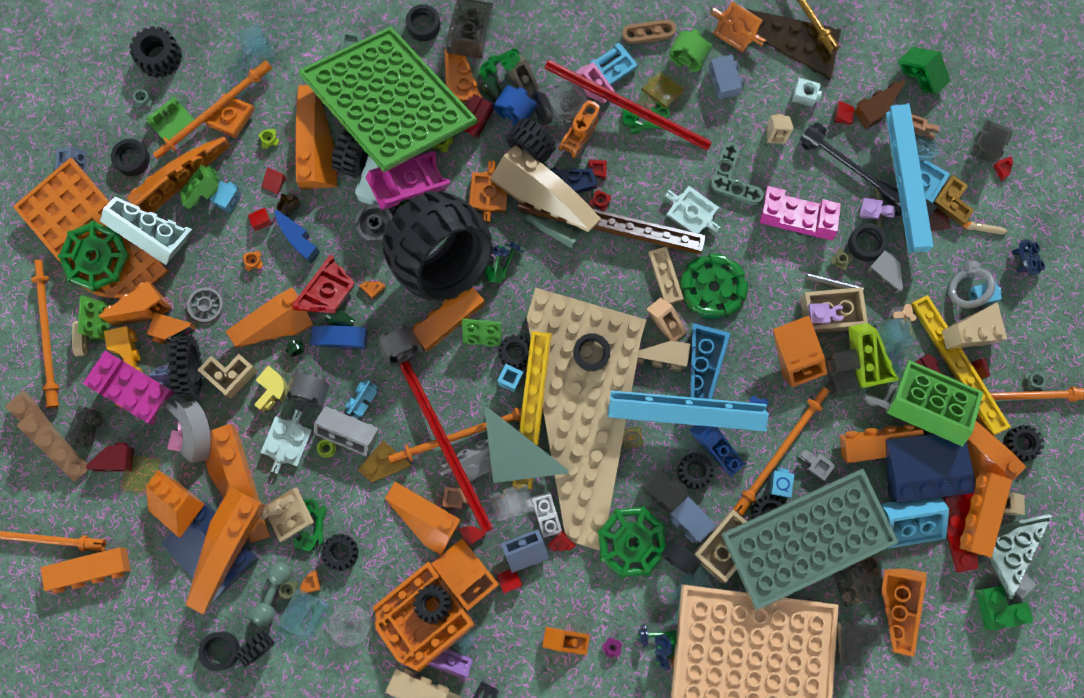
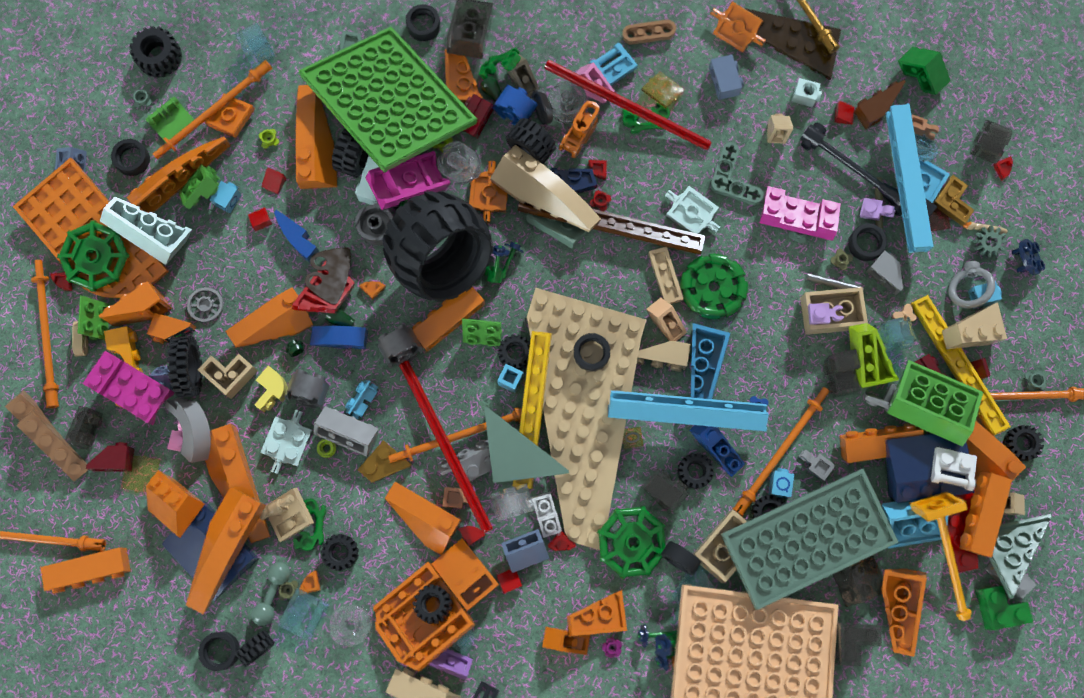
(60, 281): none -> red tile
(248, 257): orange plate -> none
(288, 203): dark brown arm -> none
(338, 267): none -> dark brown piece
(459, 163): none -> clear brick
(599, 618): none -> orange wing
(690, 50): bright green brick -> none
(692, 520): sand blue brick -> none
(799, 352): orange slope -> none
(937, 508): none -> light orange tile
(956, 463): none -> white plate
(988, 249): none -> sand green gear

